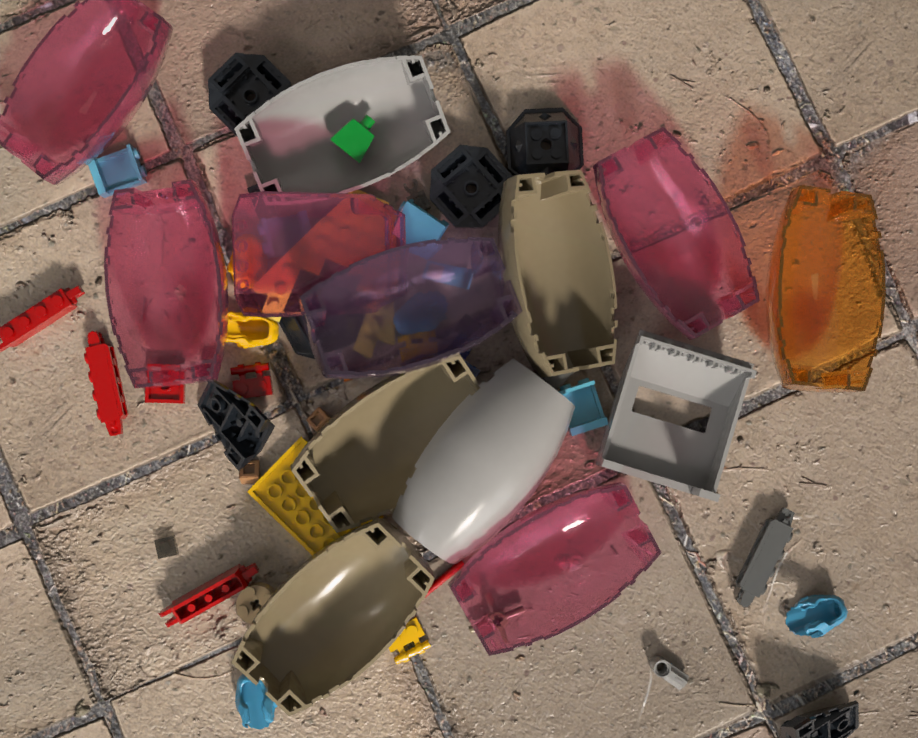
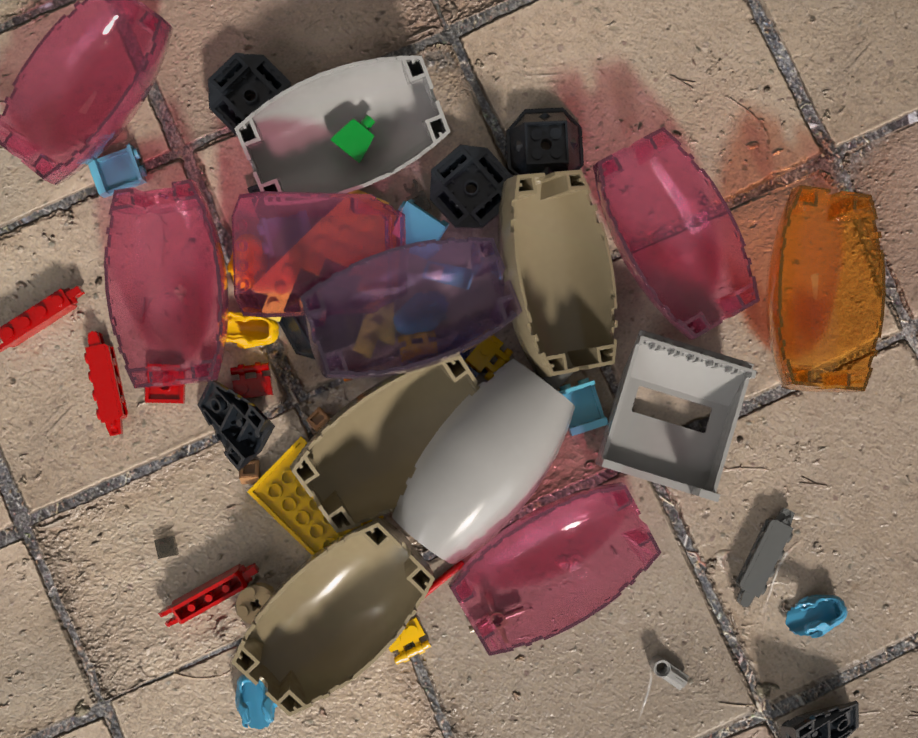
(483, 354): none -> yellow plate

